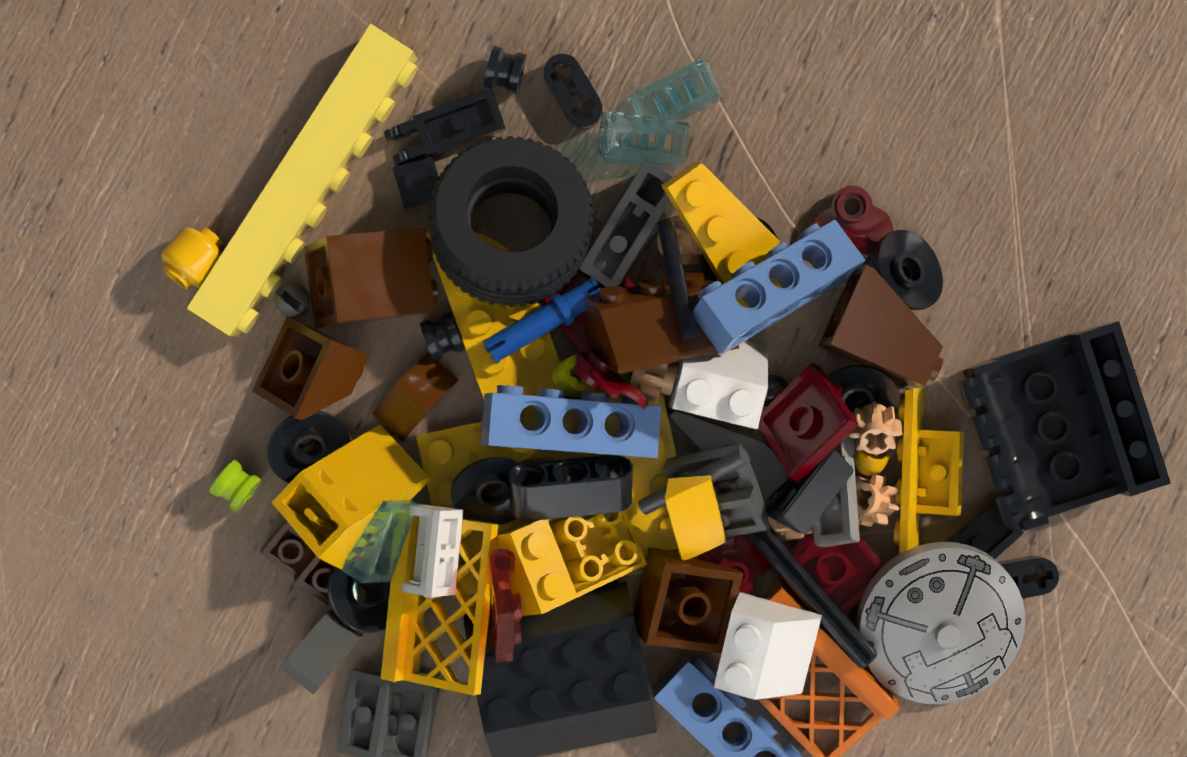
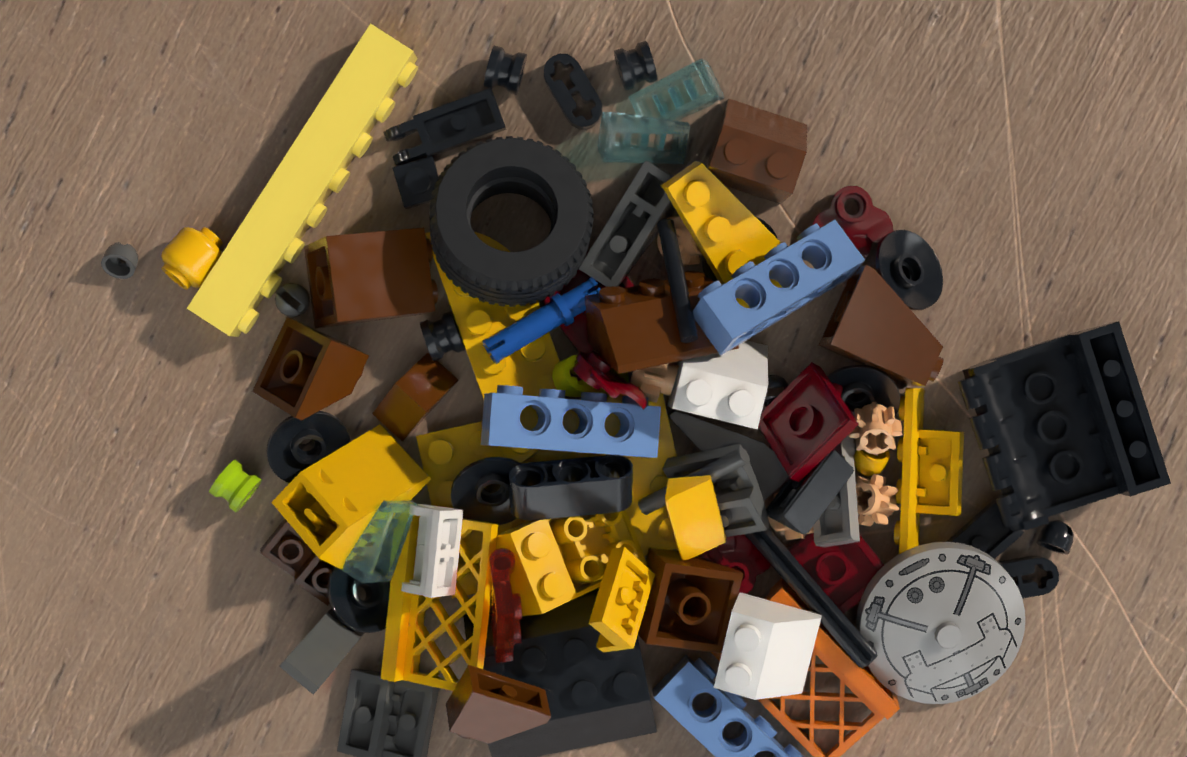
(112, 257): none -> dark grey hinge
(494, 706): none -> reddish brown slope
(621, 601): none -> yellow bracket
(635, 65): none -> black wheel
(758, 152): none -> reddish brown slope
(1056, 537): none -> black hinge

